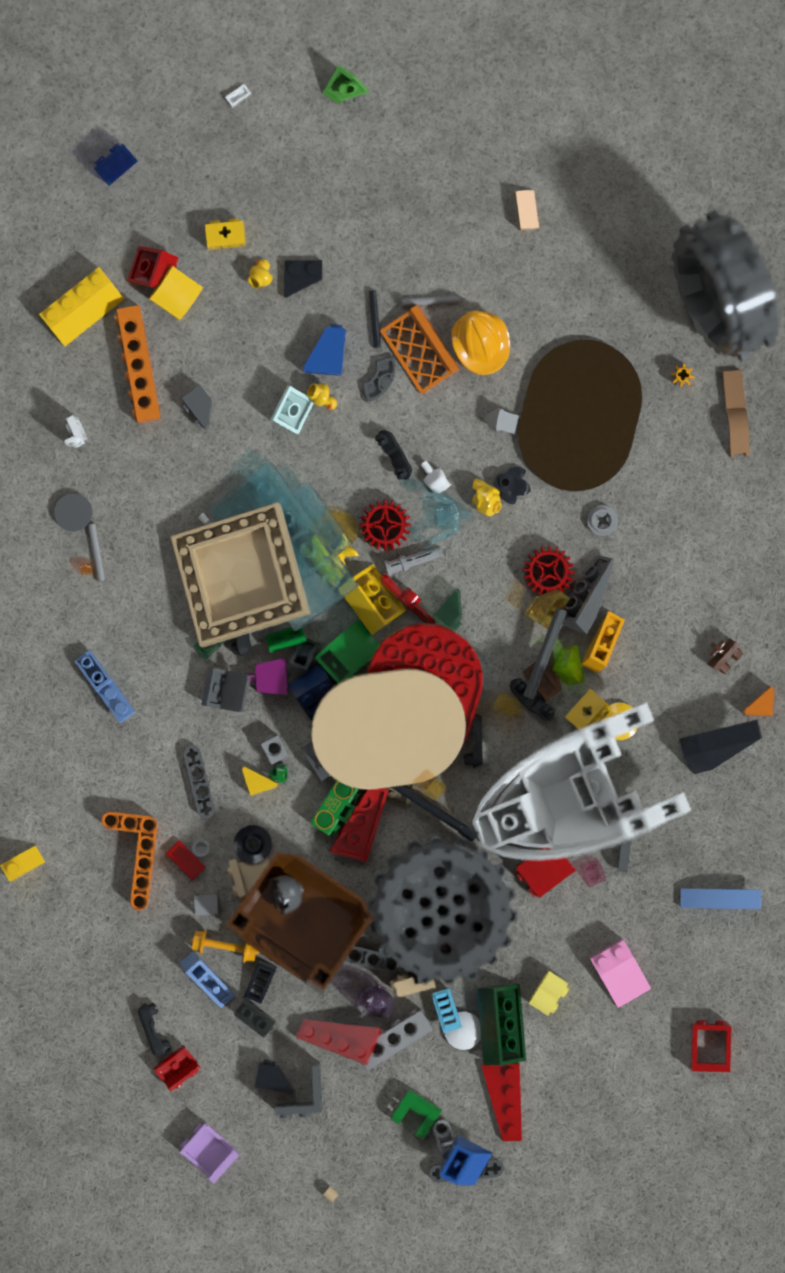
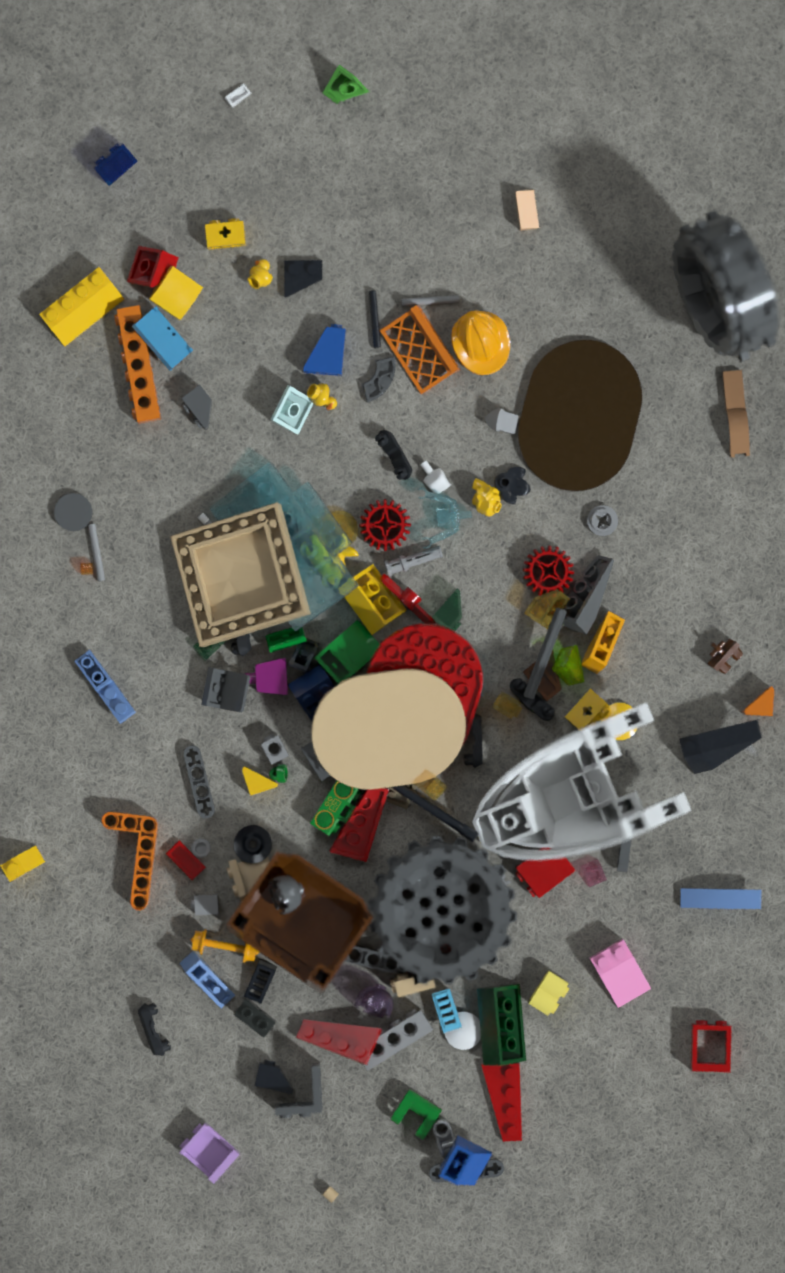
(75, 428): white bracket -> none
(154, 332): none -> dark azure door
(177, 1068): red bracket -> none
(678, 378): light orange gear -> none

